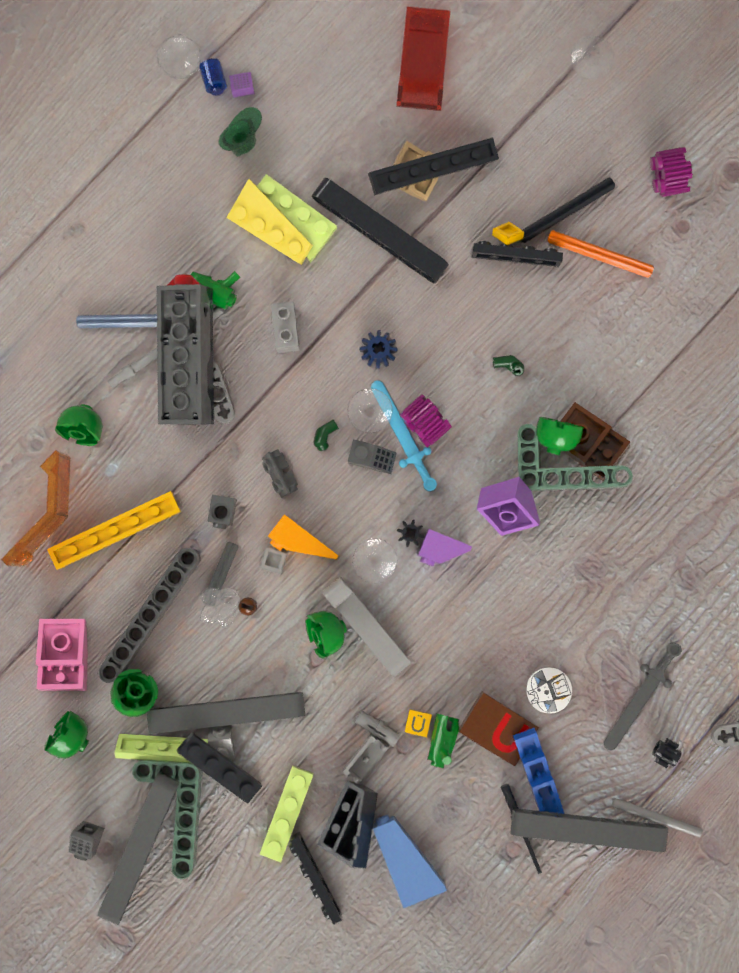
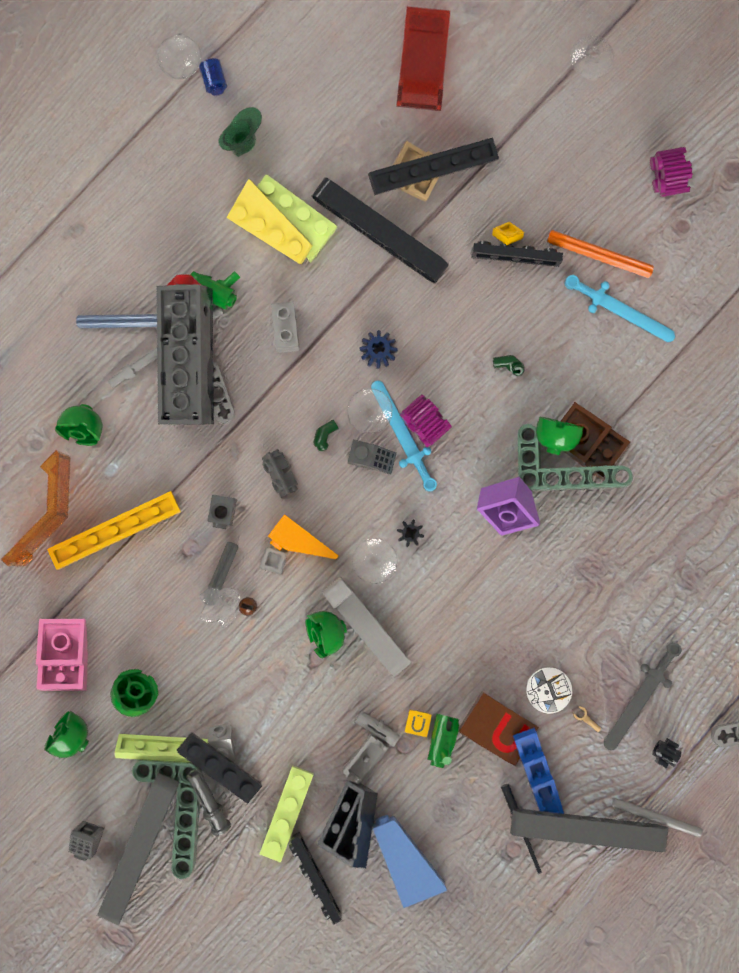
(140, 621): dark grey beam -> none
(212, 810): none -> dark grey pin
(225, 712): dark grey beam -> none
(241, 84): medium lavender slope -> none
(440, 548): medium lavender slope -> none
(568, 209): black axle -> none
(586, 719): none -> tan hand
(619, 308): none -> medium azure sword

